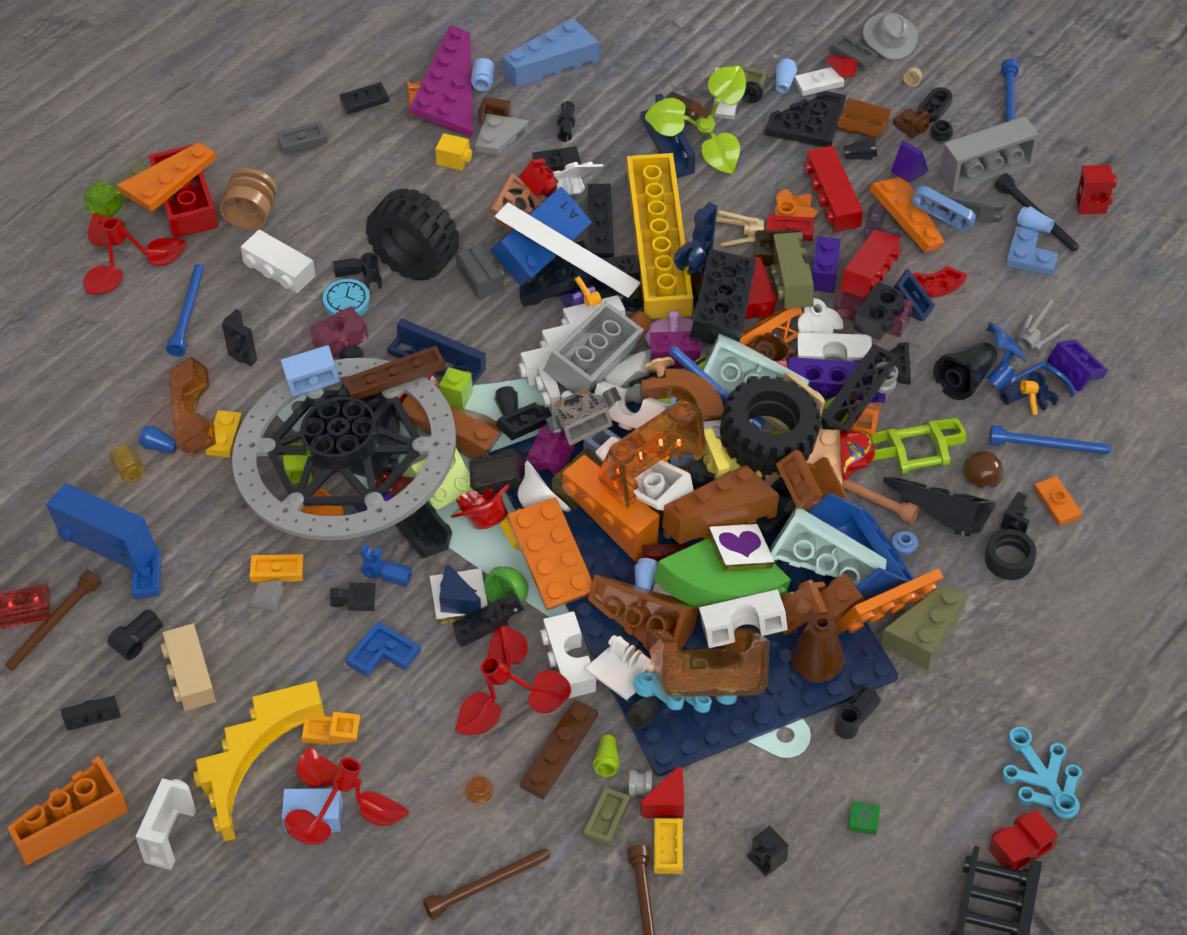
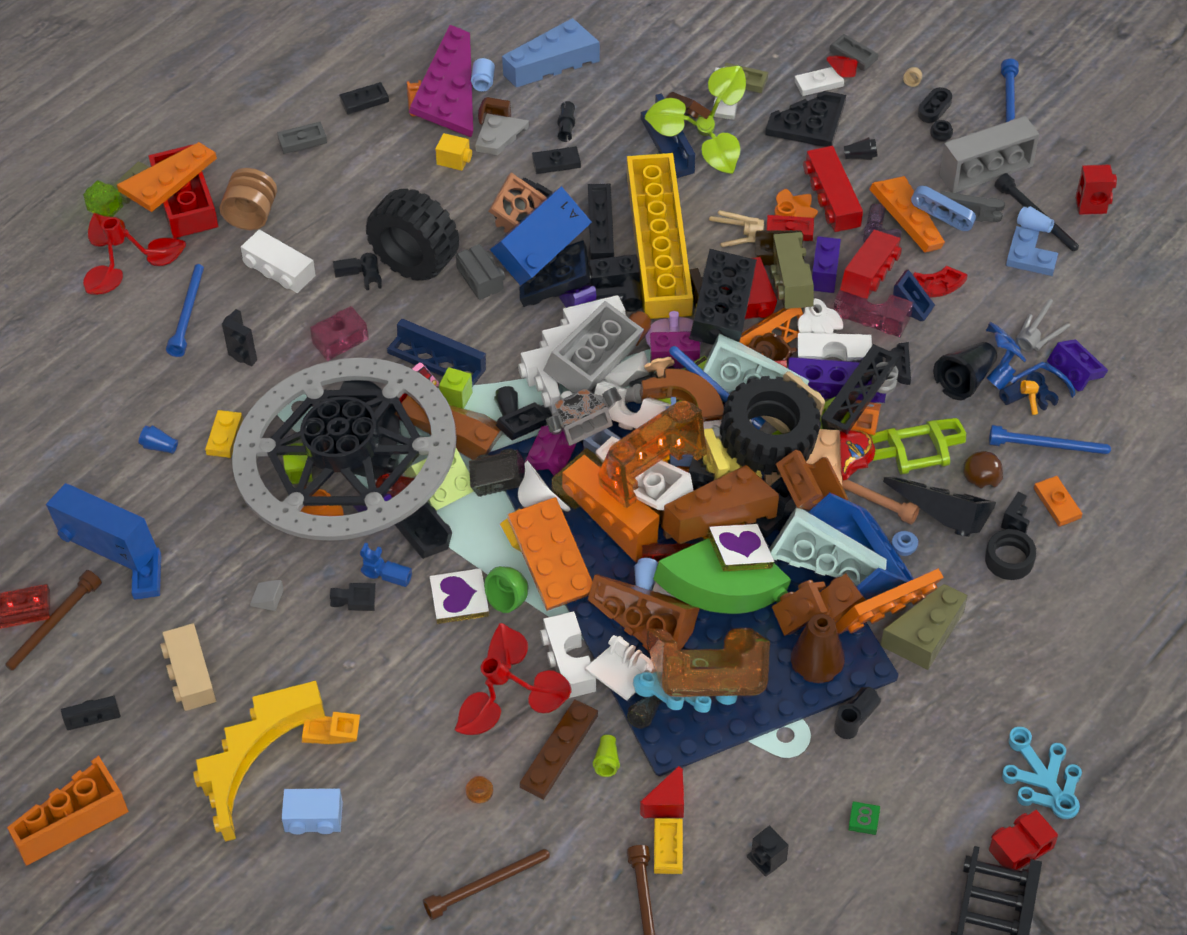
(127, 463): clear yellow brick -> none
(130, 639): black piece -> none
(152, 837): white panel -> none
(187, 385): clear orange arch -> none
(277, 567): light orange plate -> none
(310, 370): light blue brick -> none
(319, 771): red plant -> none
(344, 294): medium azure tile -> none
(351, 352): black plate -> none
(382, 644): blue plate -> none
(394, 373): reddish brown plate -> none
(457, 595): dark blue slope -> none
(482, 509): red hat -> none
(486, 619): black hinge -> none
(539, 178): red brick -> none
(567, 249): white sticker -> none
(571, 179): white hinge -> none
(590, 299): light orange hand -> none
(607, 817): olive plate -> none
(640, 783): light grey wheel -> none
(696, 251): dark blue plate -> none
(752, 98): black plate -> none
(761, 610): white arch -> none
(785, 73): light blue cone -> none
(864, 118): dark orange bracket -> none
(879, 311): black brick -> none
(890, 36): light grey hat -> none
(909, 162): dark purple slope -> none
(912, 123): reddish brown bracket -> none

